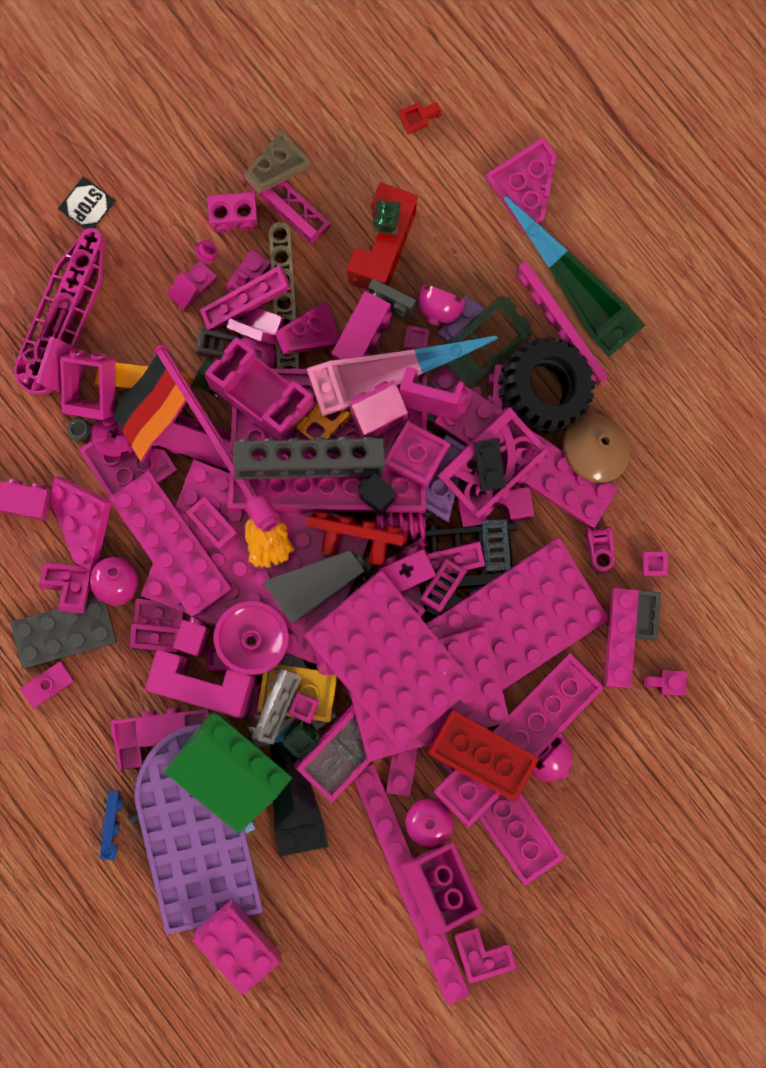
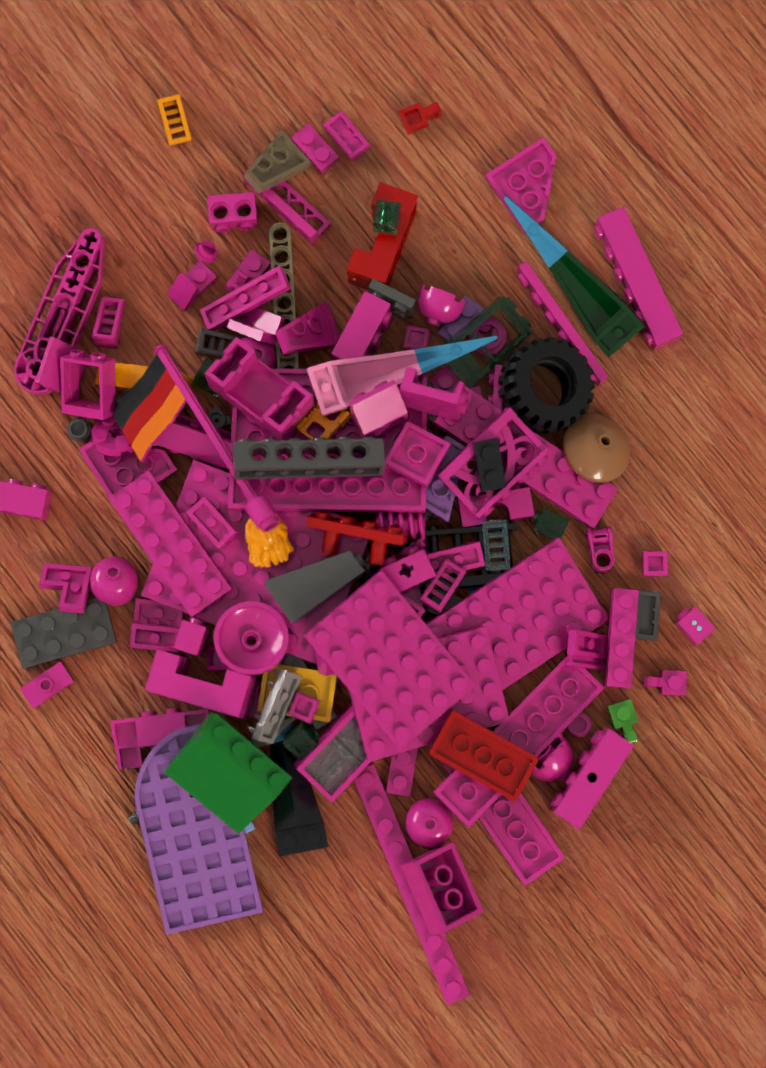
(81, 519): dark pink plate -> none
(86, 204): sticker -> none
(103, 336): none -> dark pink slope
(111, 826): blue hinge -> none
(169, 101): none -> light orange slope
(217, 414): none -> dark grey plate
(237, 947): dark pink brick -> none
(315, 148): none -> dark pink plate
(346, 136): none -> dark pink plate
(376, 494): black brick -> none
(480, 962): dark pink plate -> none
(498, 330): none -> dark pink gear
(549, 523): none -> clear green bracket
(580, 725): none -> dark pink tile
(586, 649): none -> dark pink plate
(602, 762): none -> dark pink brick
(623, 716): none -> bright green plate
(638, 278): none -> dark pink brick
(693, 625): none -> dark pink brick

